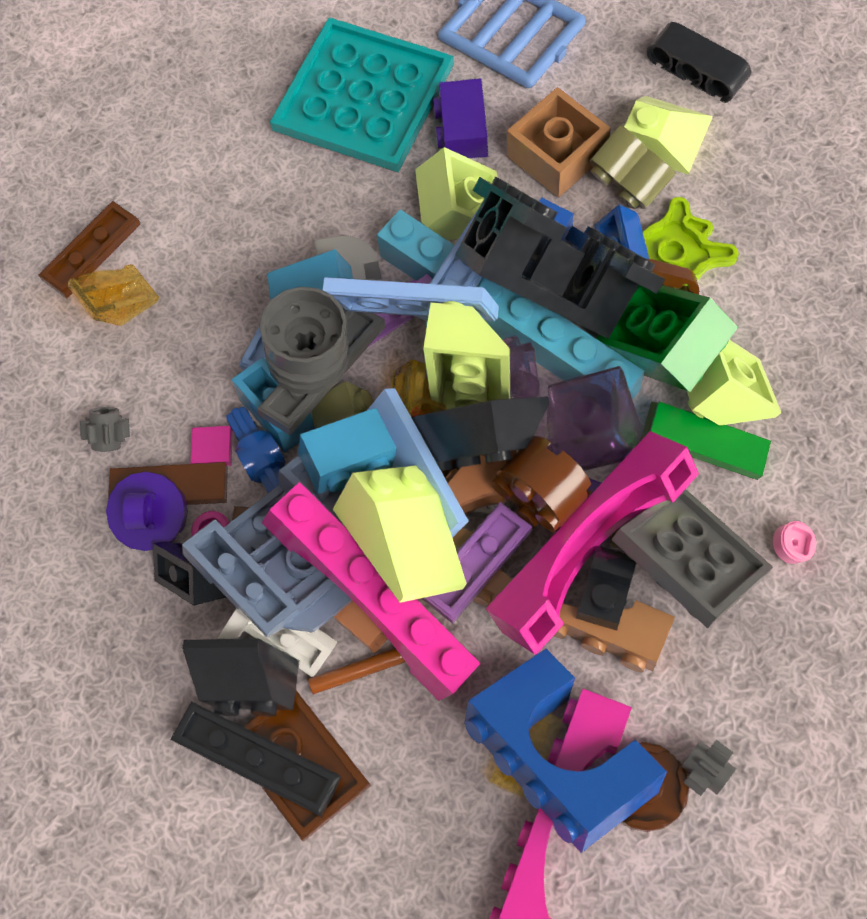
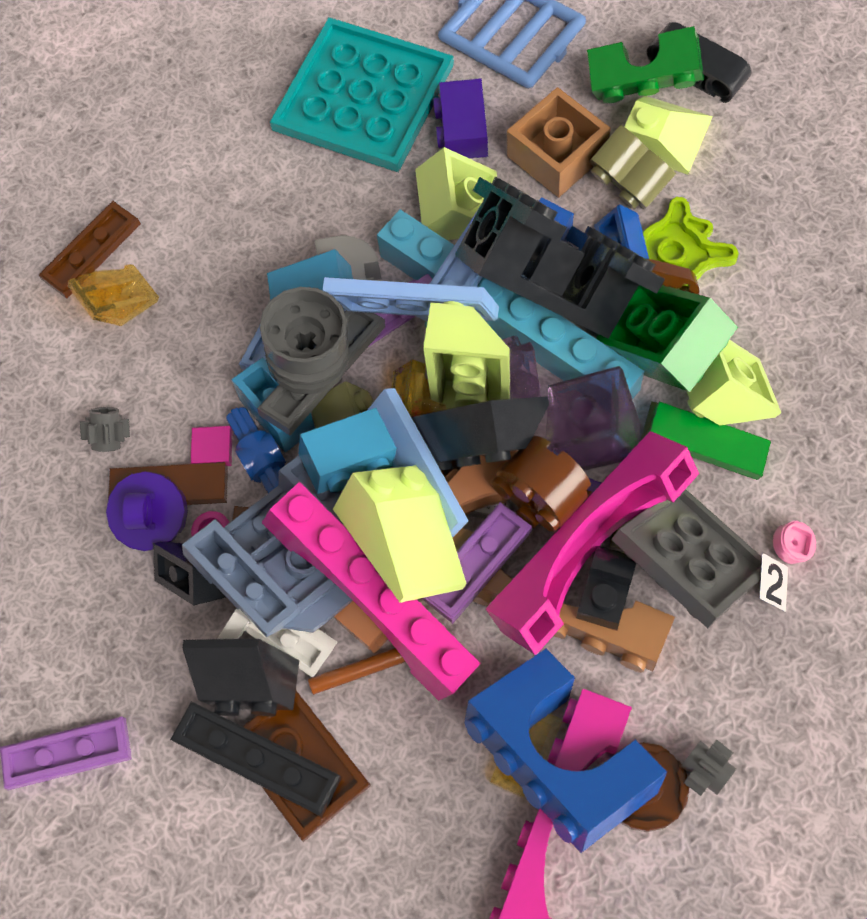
(65, 753): none -> medium lavender tile
(675, 65): none -> green arch
(773, 582): none -> white sticker

